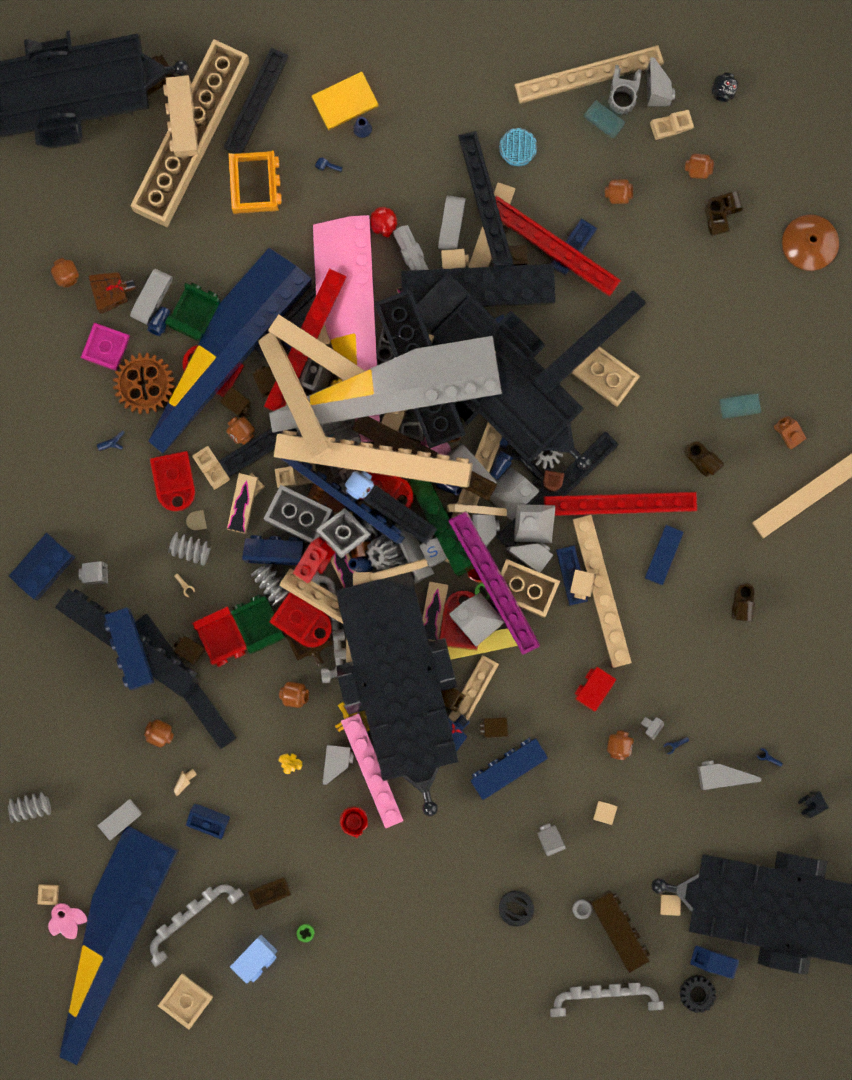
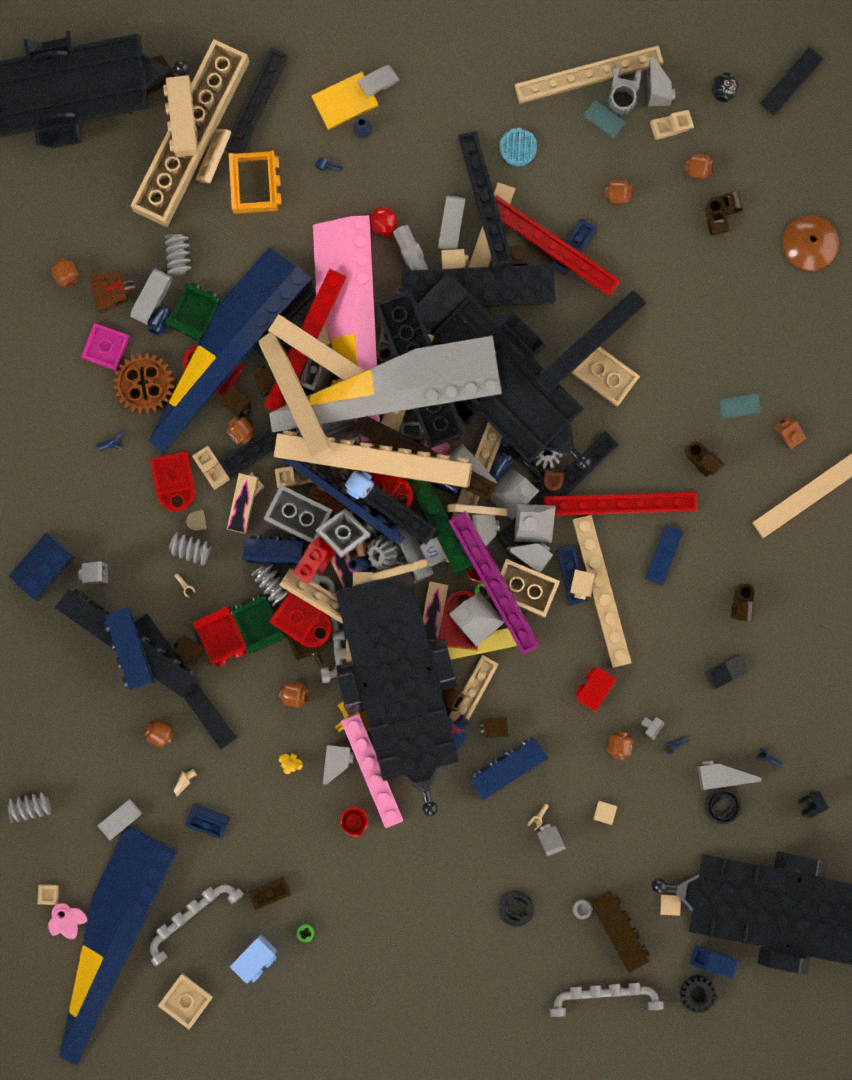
(177, 255): none -> light grey piece
(213, 155): none -> tan tile
(378, 80): none -> light grey slope
(538, 819): none -> tan hand
(726, 672): none -> black slope
(735, 802): none -> black piece
(791, 81): none -> black tile

